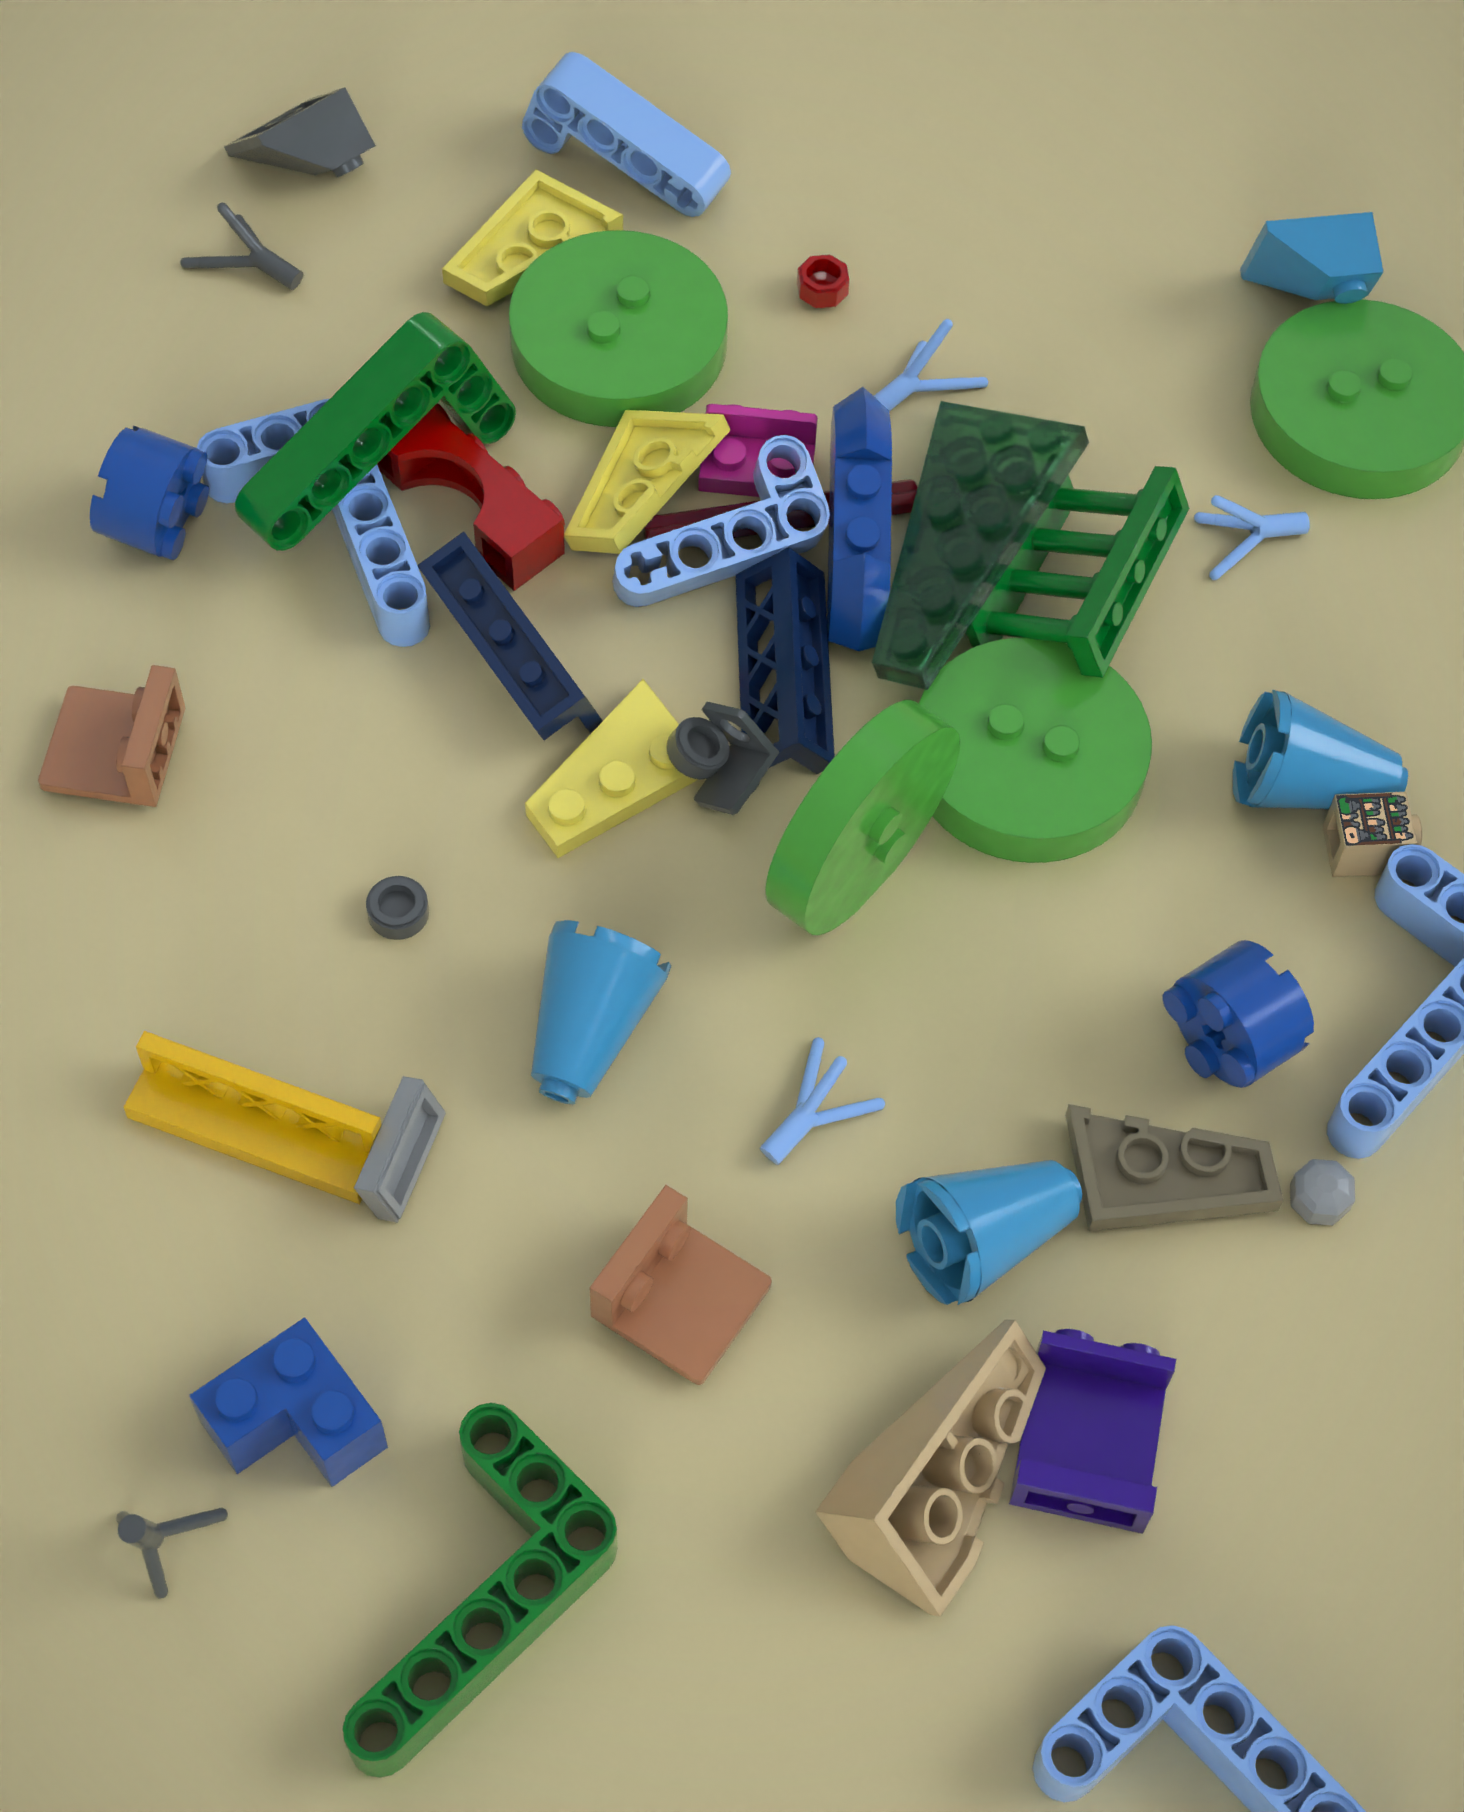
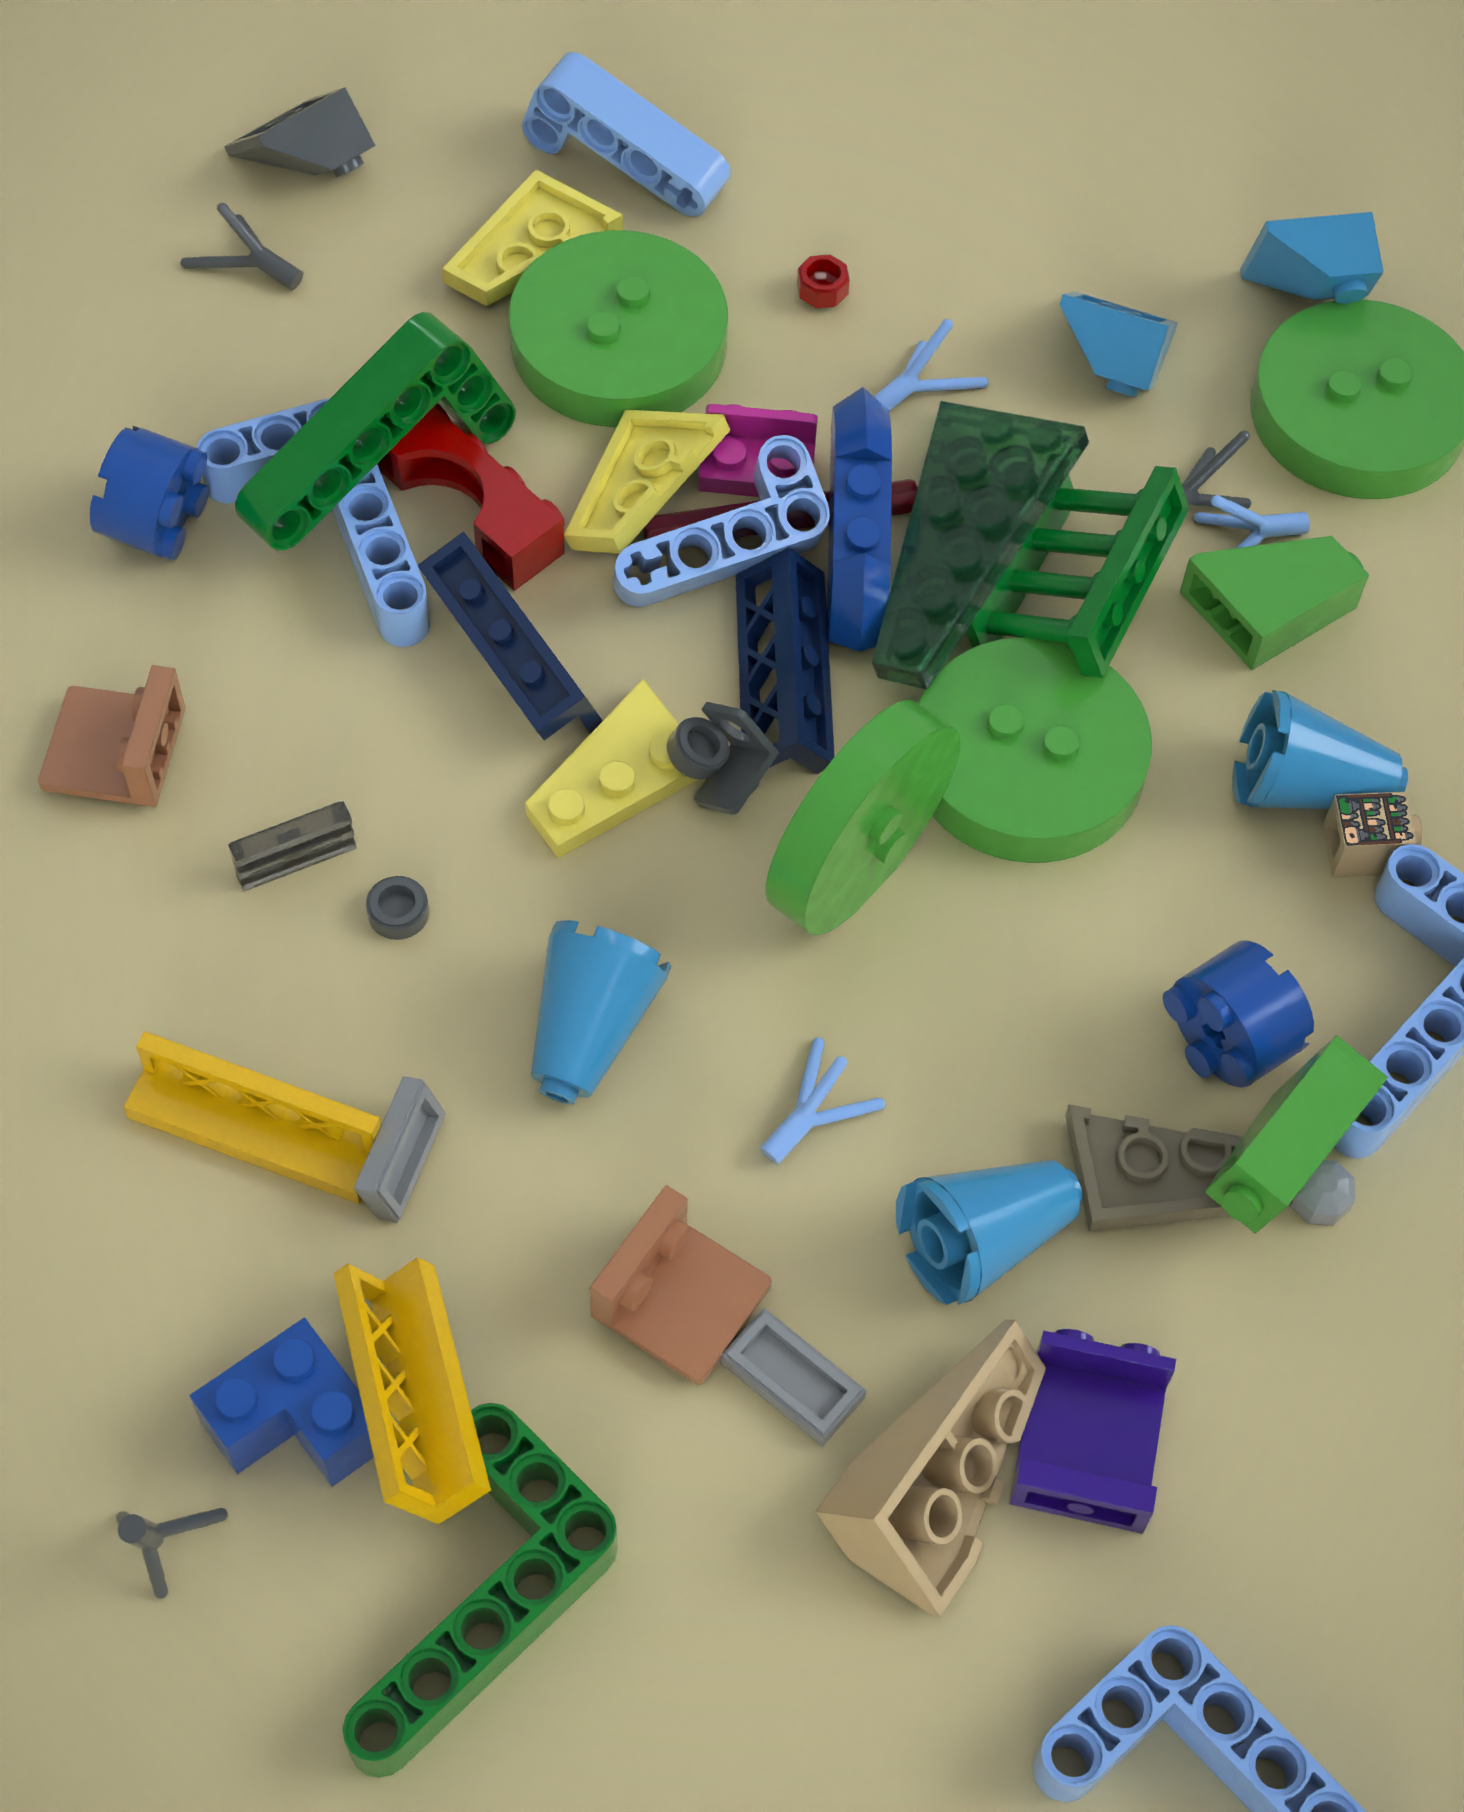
(292, 845): none -> clear smoke tile
(419, 1387): none -> yellow fence
(793, 1377): none -> light grey tile
(1119, 341): none -> dark azure slope
(1206, 467): none -> dark grey plant
(1273, 593): none -> bright green slope
(1295, 1134): none -> bright green slope

